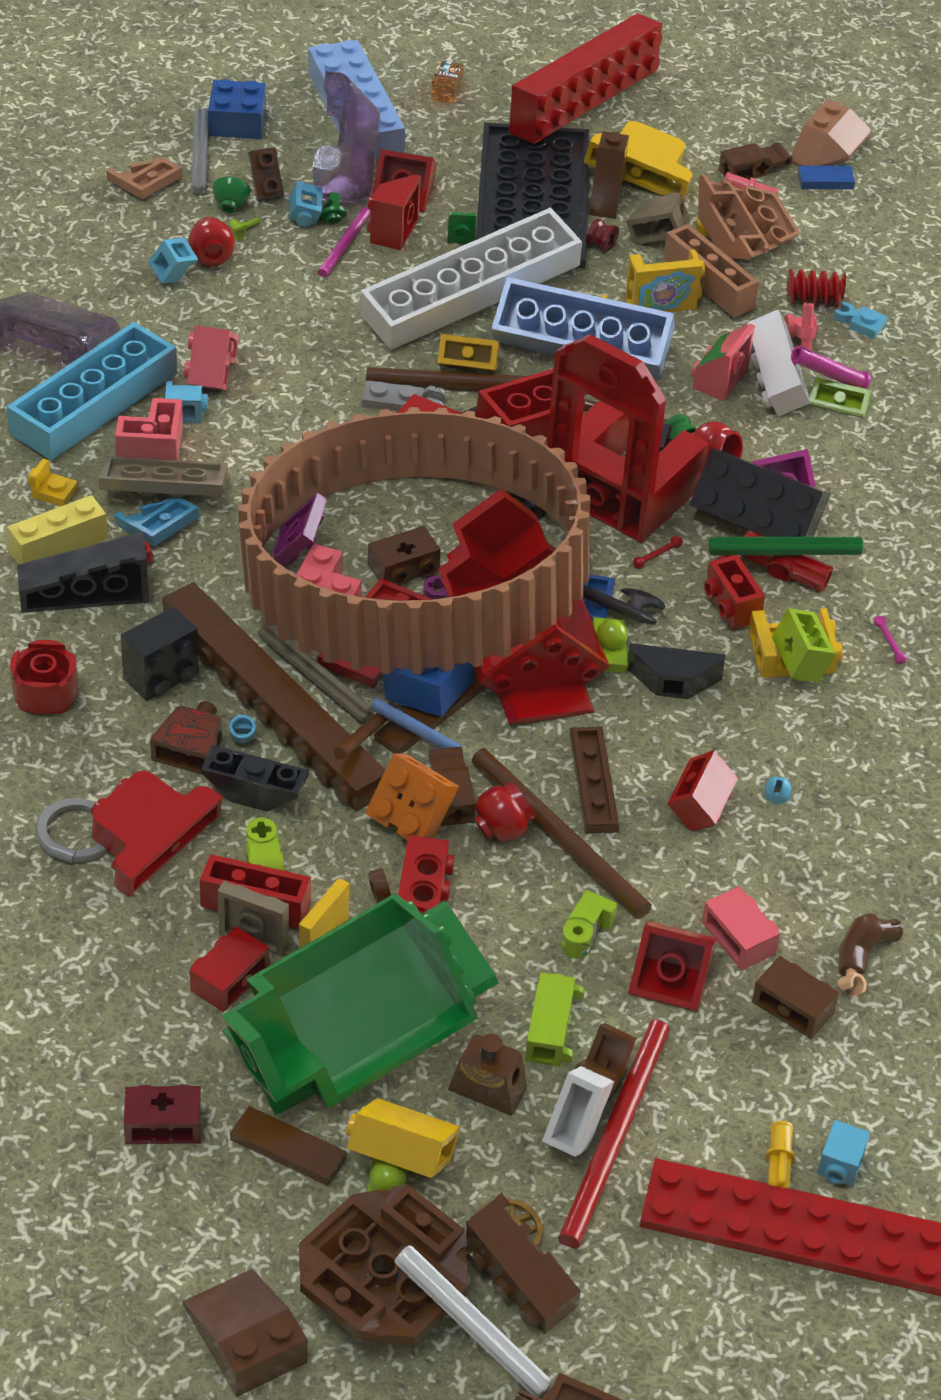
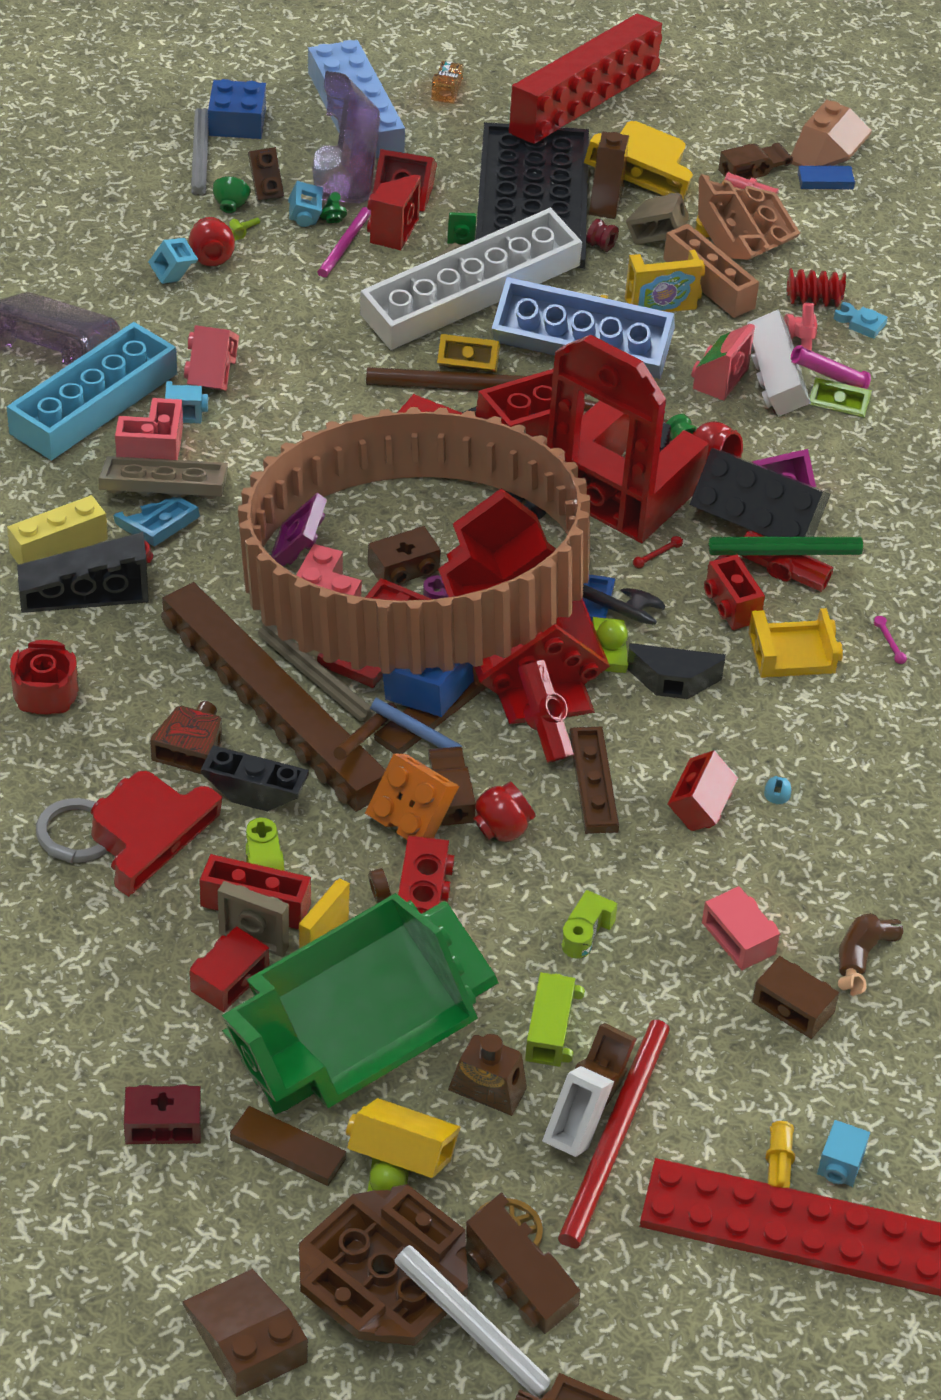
(50, 486): yellow bracket -> none
(146, 177): nougat wing -> none
(160, 653): black brick -> none
(245, 726): medium azure hinge -> none
(393, 396): light grey hinge -> none
(545, 711): none -> red piece
(567, 838): reddish brown piece -> none
(672, 965): red slope -> none
(803, 645): lime brick -> none

